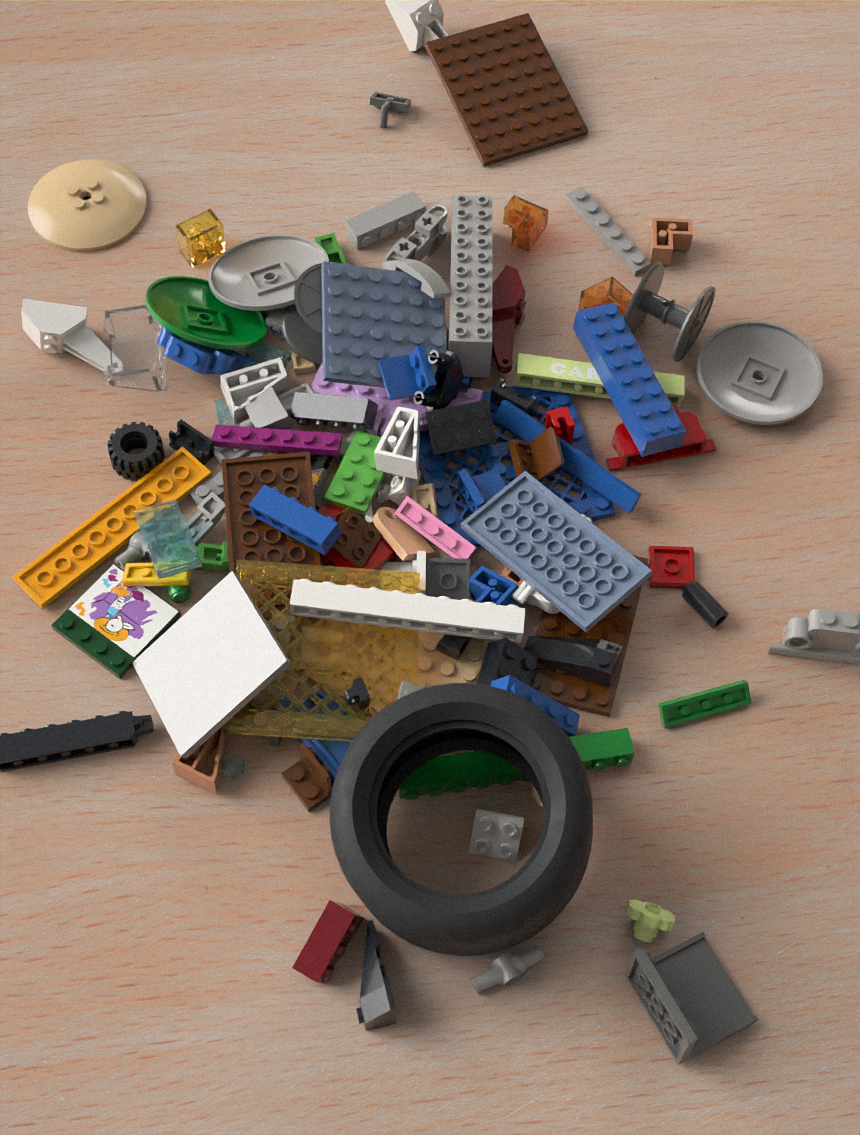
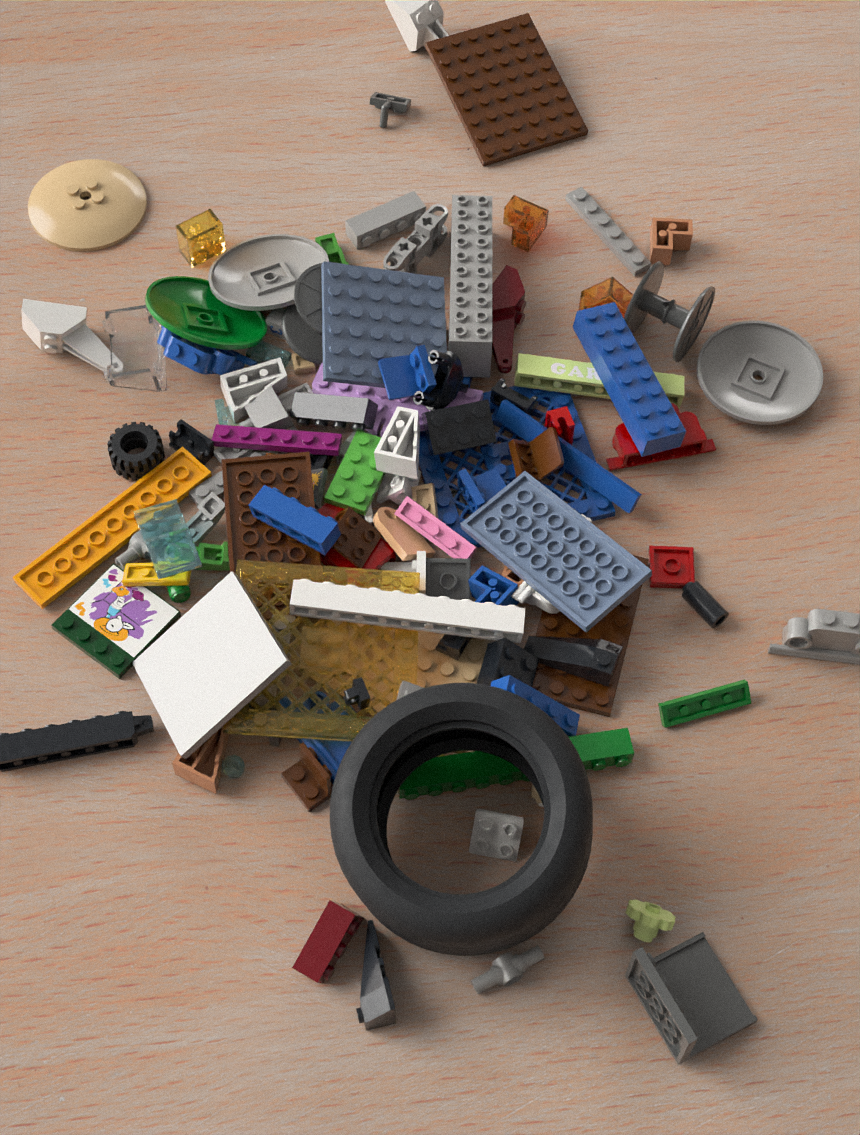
(431, 282): light grey slope -> none

